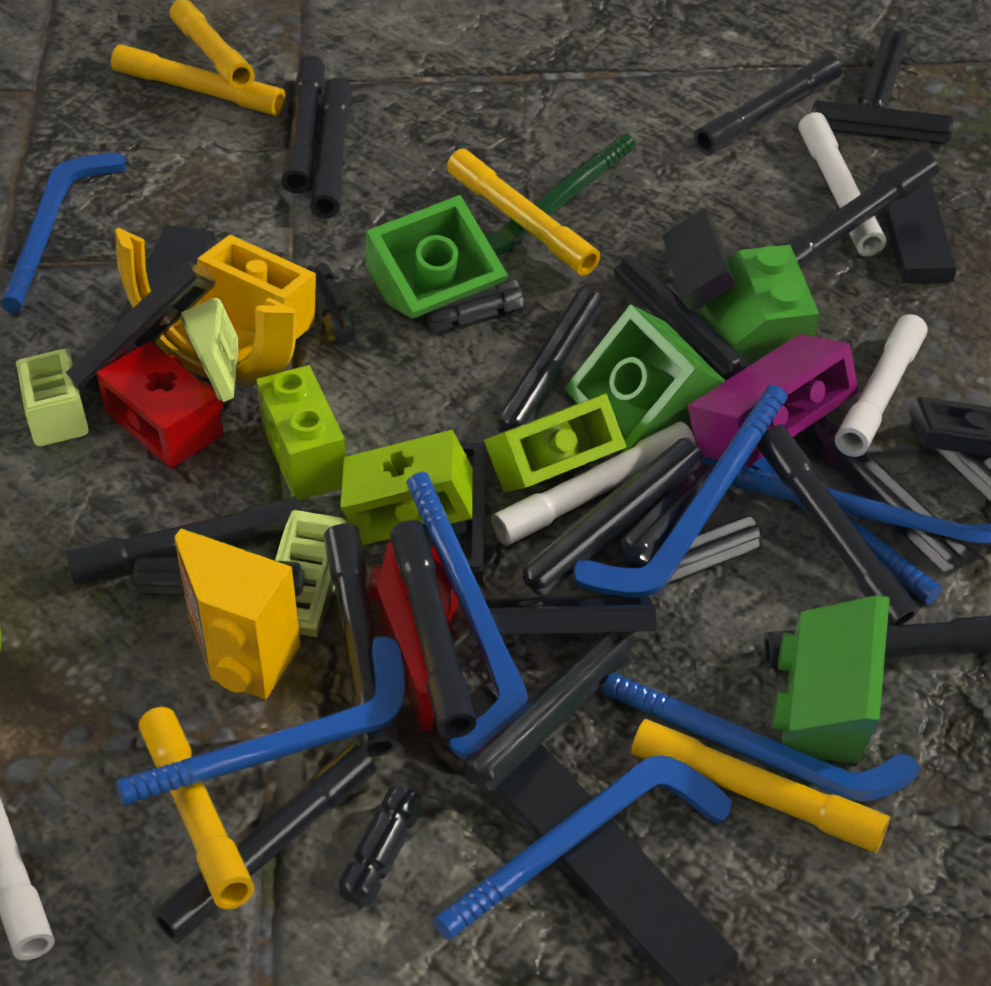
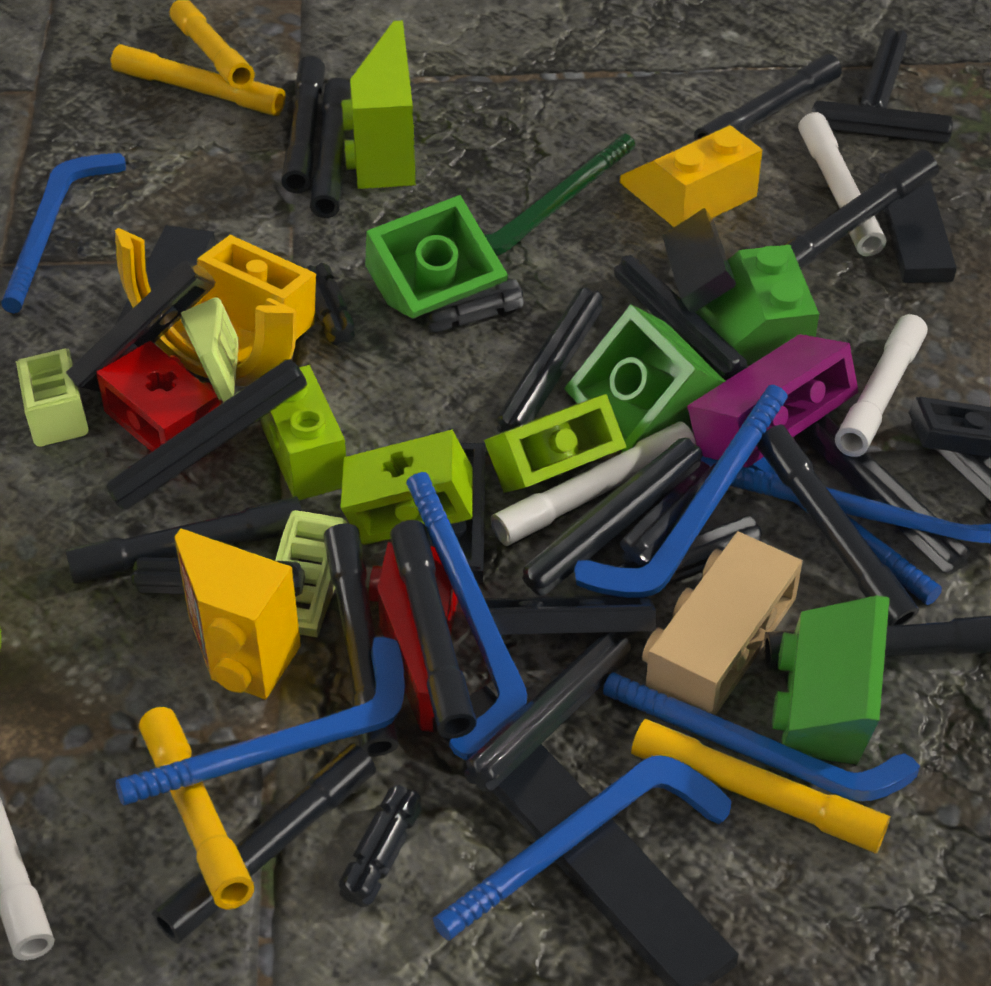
(206, 434): none -> black axle
(382, 116): none -> lime slope
(559, 239): yellow piece -> none
(707, 174): none -> yellow slope
(722, 623): none -> tan brick

